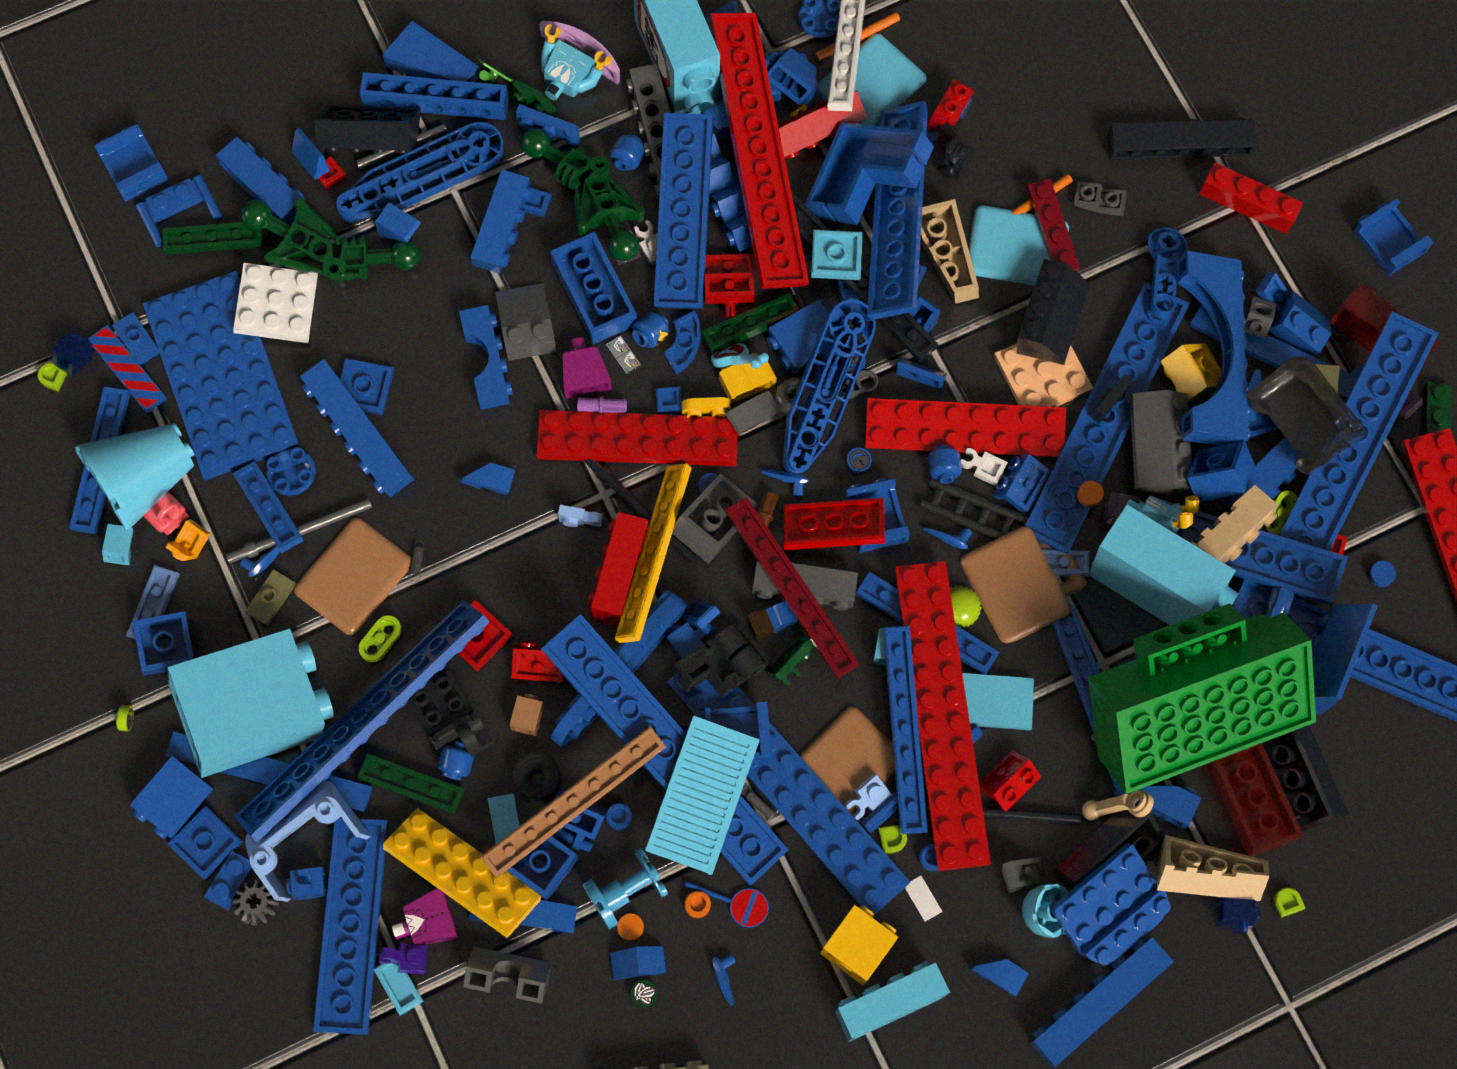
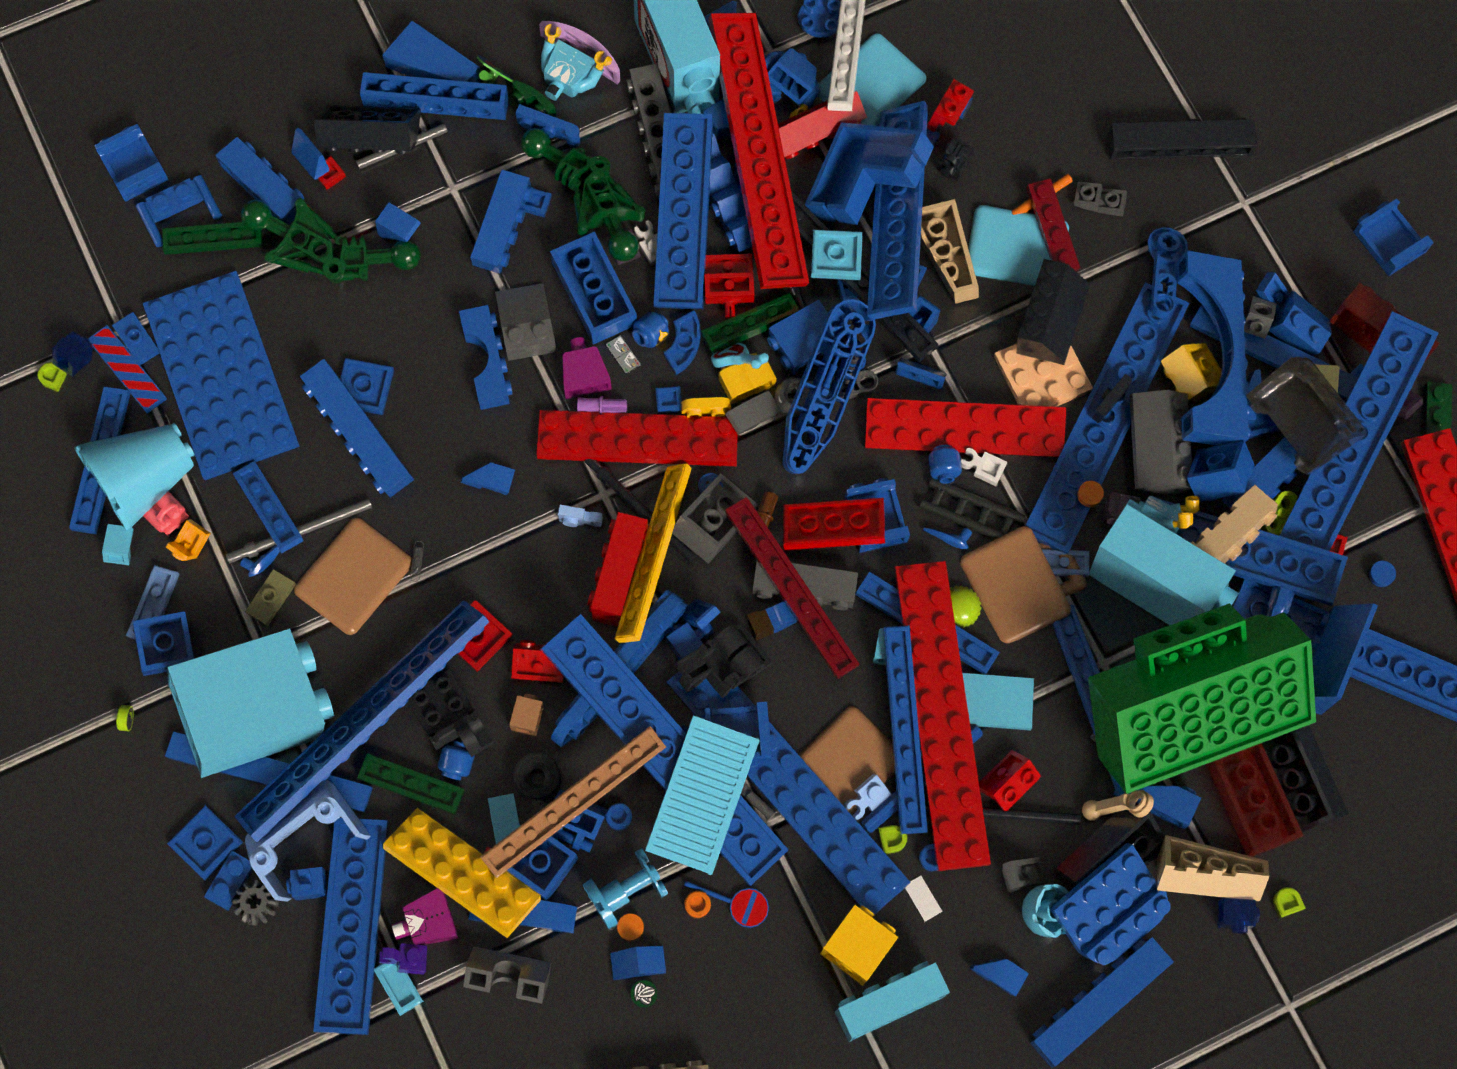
(170, 798): blue panel -> none
(275, 303): white plate -> none
(290, 471): blue dish -> none
(378, 638): lime plate -> none
(428, 167): blue beam -> none
(627, 152): blue head -> none
(721, 976): blue bar -> none
(795, 653): dark green plate -> none
(796, 479): blue bar -> none
(858, 460): tile -> none
(866, 32): orange bar -> none
(1022, 482): blue bracket -> none
(1251, 198): red brick -> none

